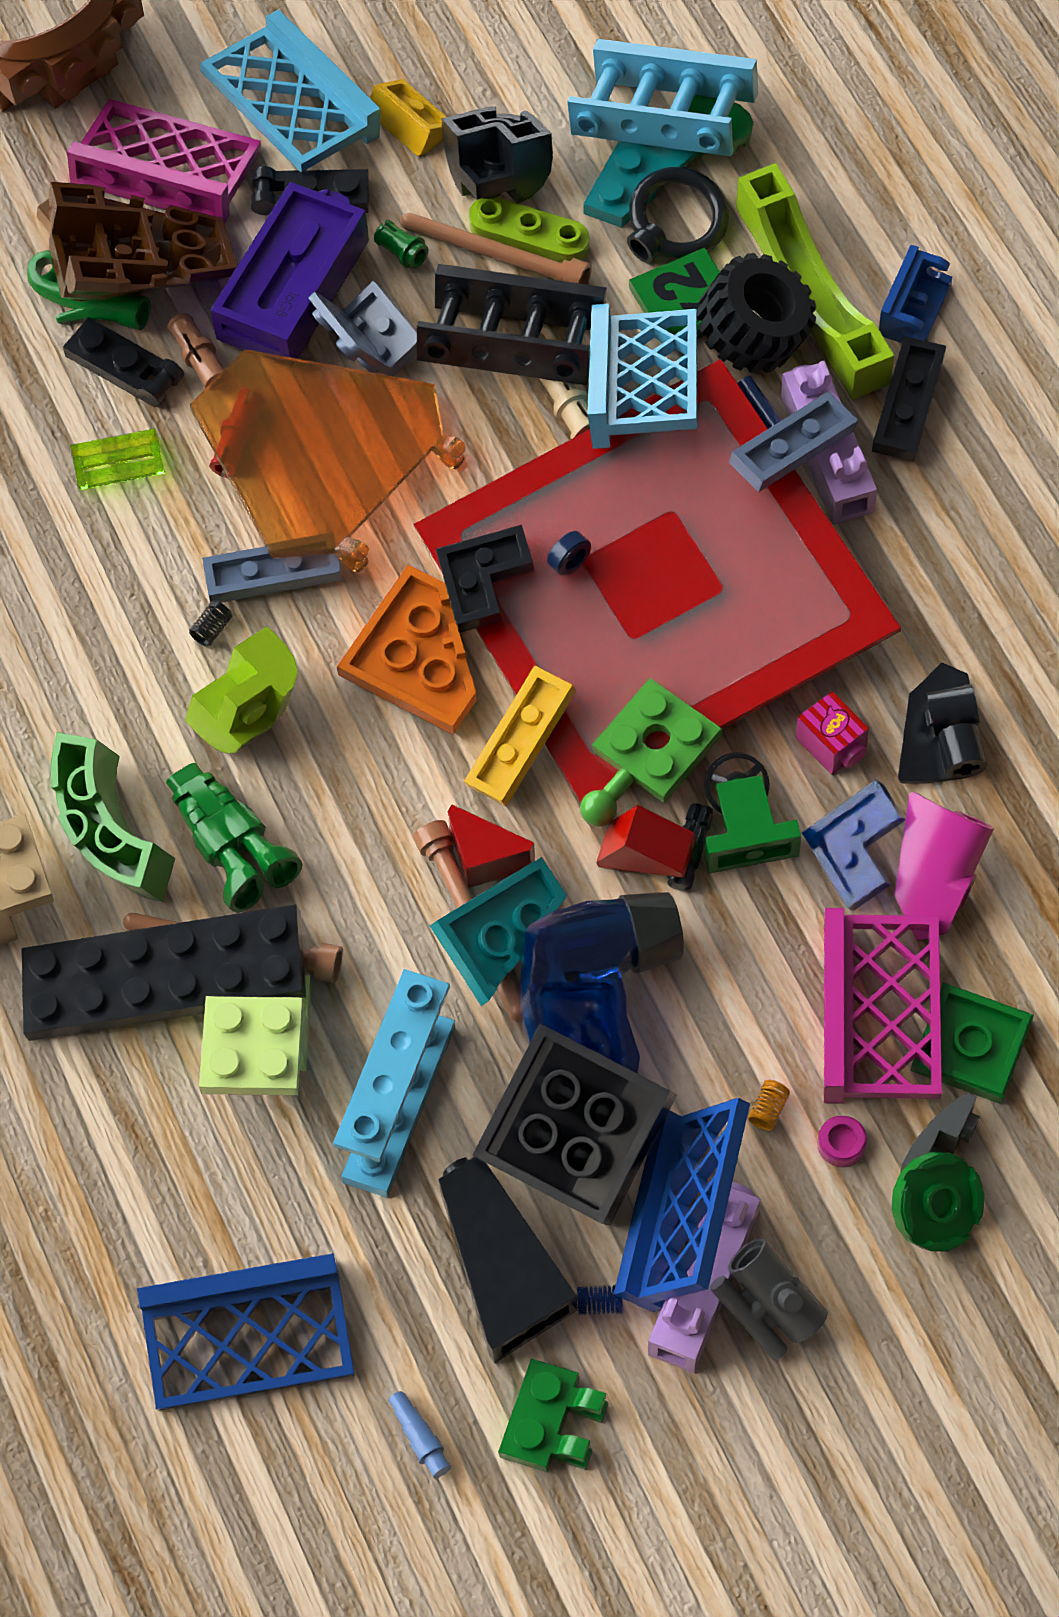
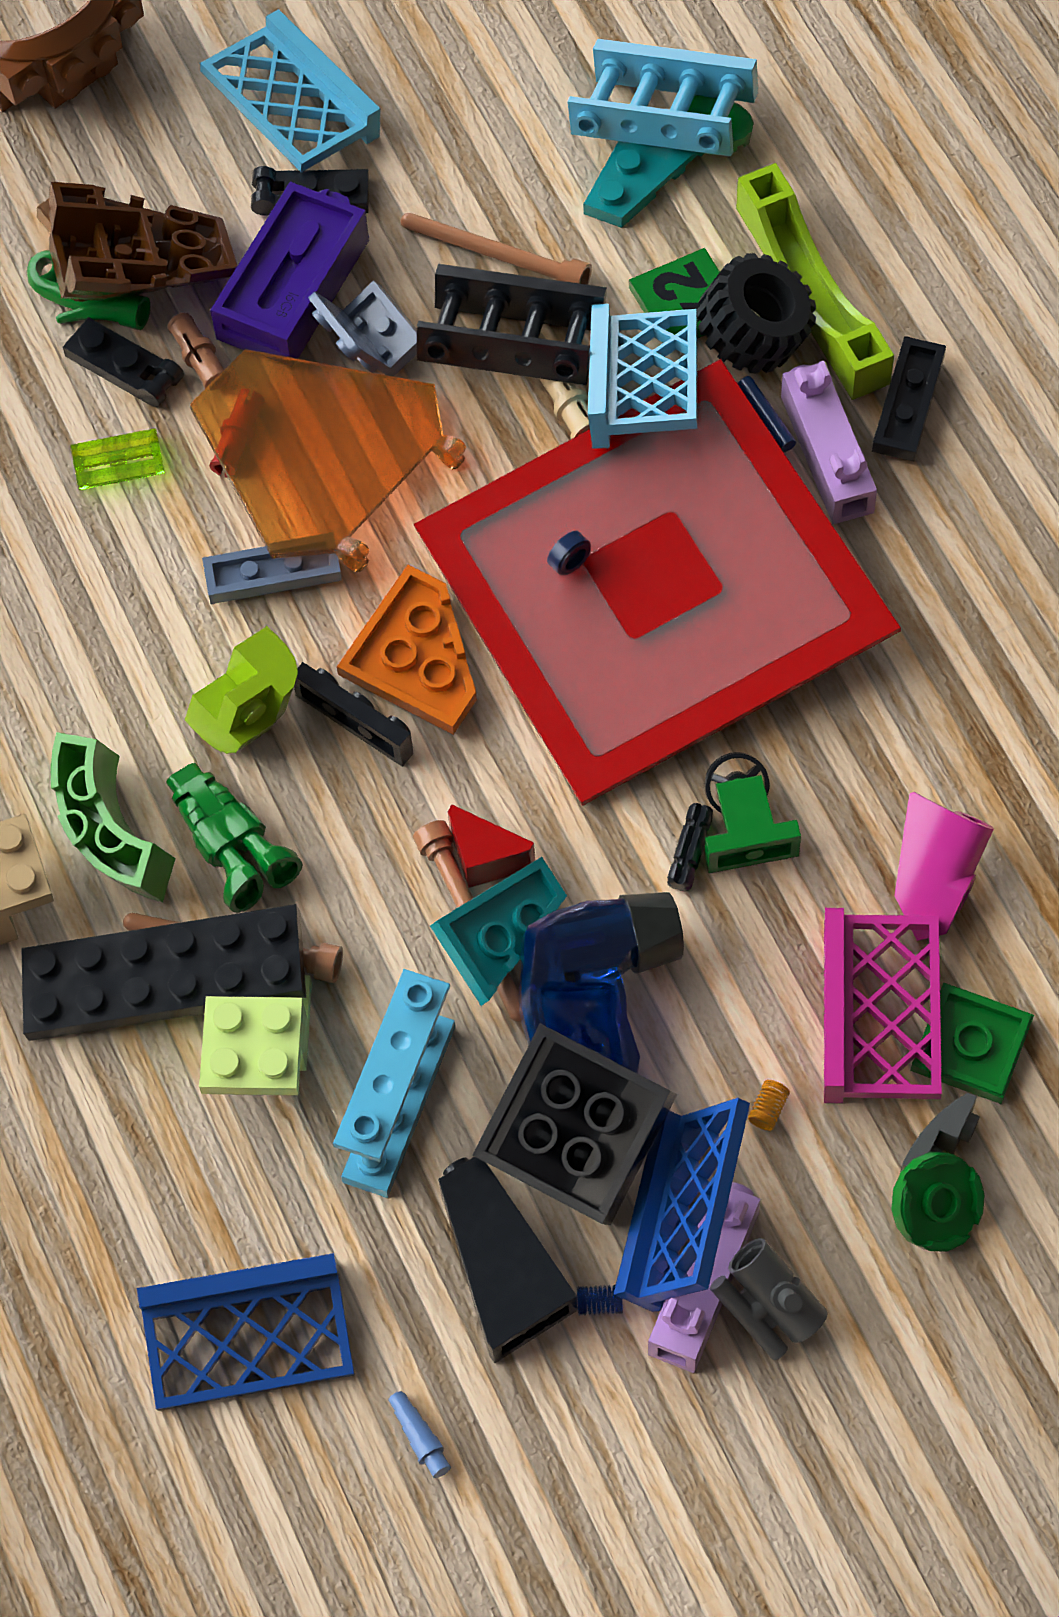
(156, 179): dark pink fence -> none
(207, 634): black piece -> none
(354, 713): none -> black plate
(407, 248): green pin -> none
(408, 115): yellow slope -> none
(473, 567): black plate -> none
(497, 153): black brick -> none
(520, 736): yellow plate -> none
(540, 1414): green plate -> none
(541, 239): lime plate -> none
(646, 844): red slope -> none
(649, 240): black piece -> none
(653, 769): bright green plate -> none
(793, 441): sand blue plate -> none
(832, 733): dark pink brick -> none
(842, 1141): dark pink tile -> none
(844, 839): clear blue plate -> none
(915, 296): blue hinge -> none
(941, 730): black panel -> none

